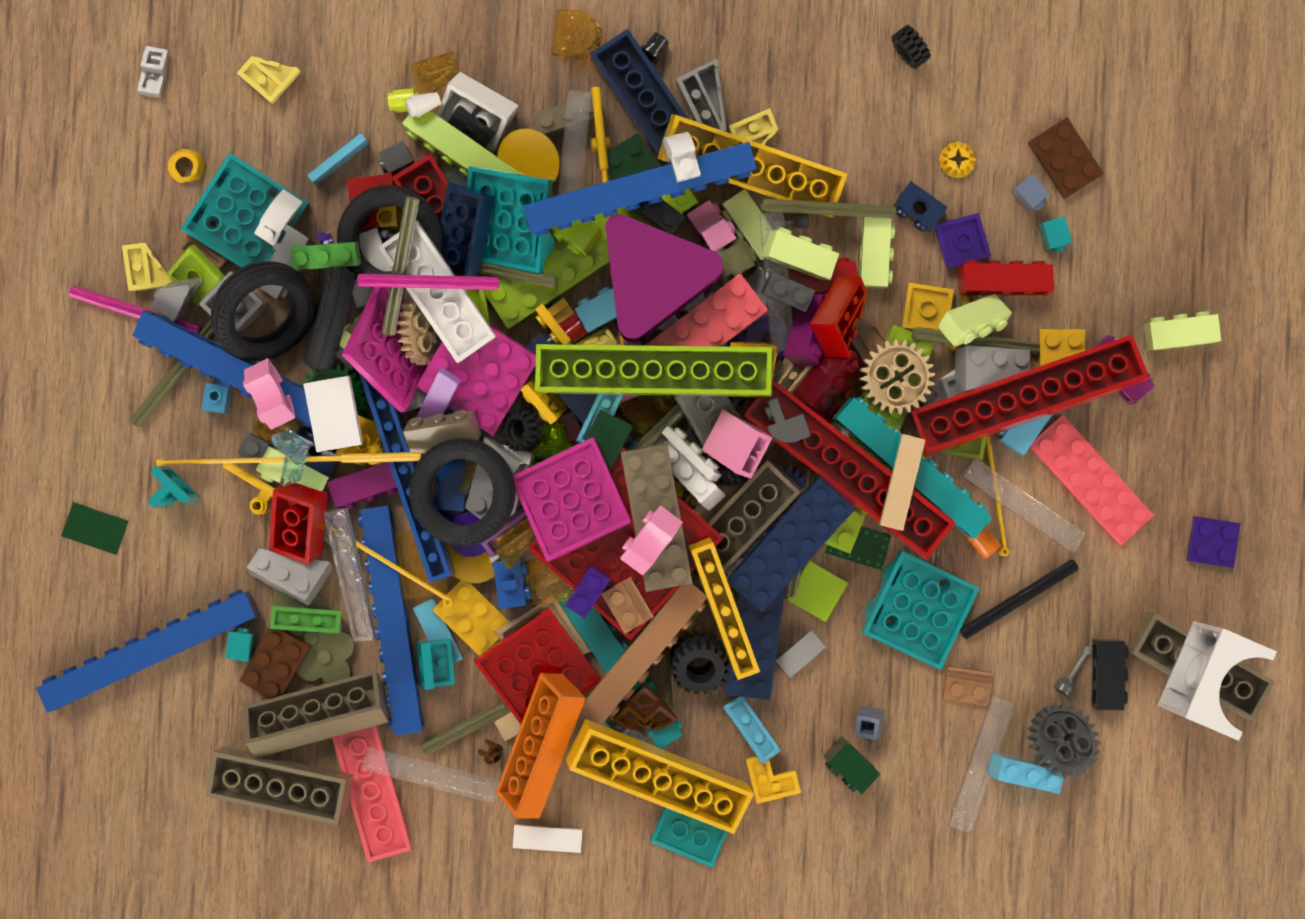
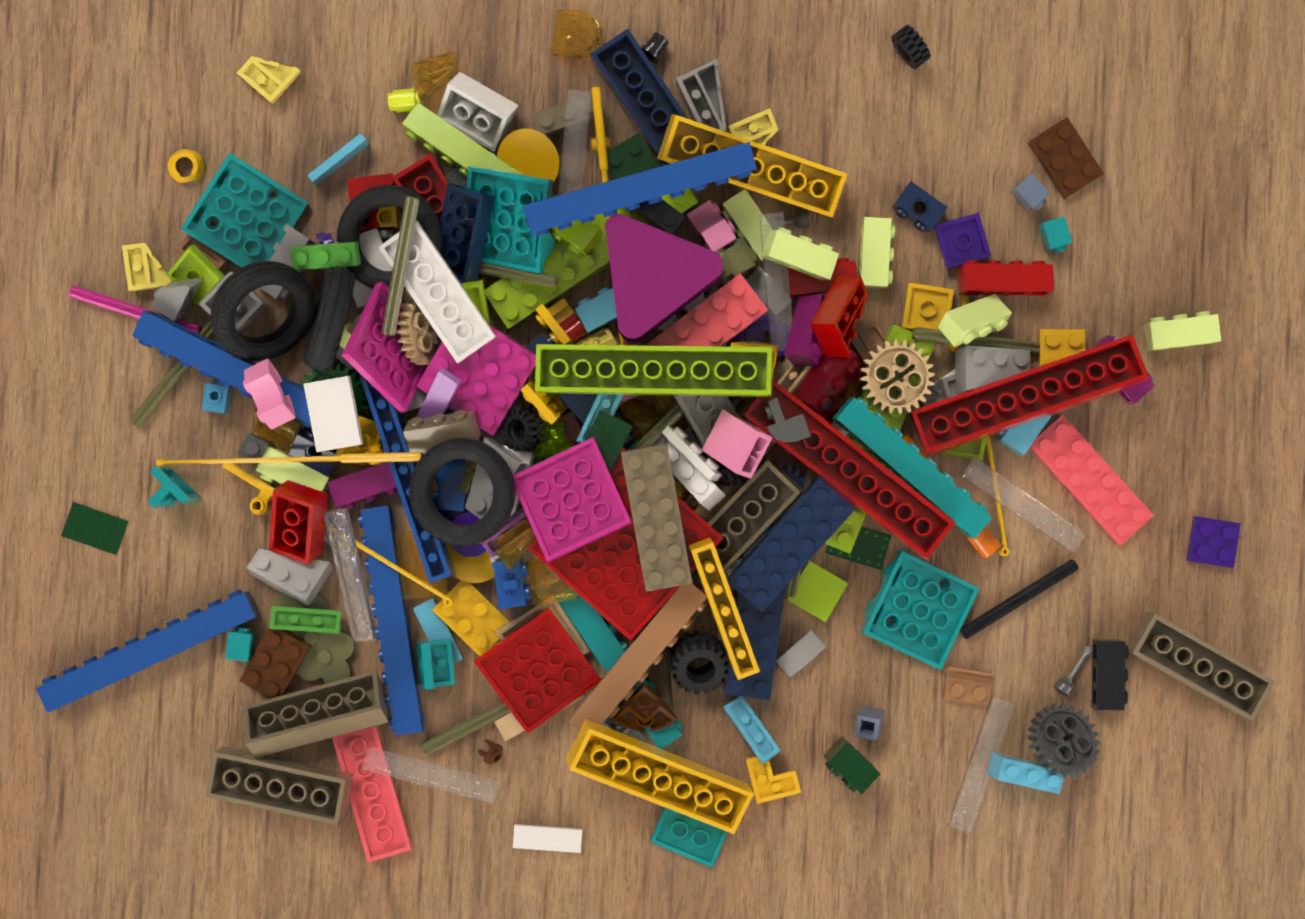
(154, 71): light grey slope -> none
(276, 216): white brick -> none
(295, 454): clear light blue bracket -> none
(395, 158): dark grey brick -> none
(422, 103): white cone -> none
(428, 281): dark pink axle -> none
(471, 127): black plate -> none
(540, 745): orange brick -> none
(587, 591): dark purple brick -> none
(627, 604): medium nougat plate -> none
(651, 539): bright pink brick -> none
(681, 153): white brick -> none
(787, 292): dark grey brick -> none
(828, 208): olive axle -> none
(902, 482): tan tile -> none
(950, 167): yellow gear -> none
(1199, 671): white piece -> none

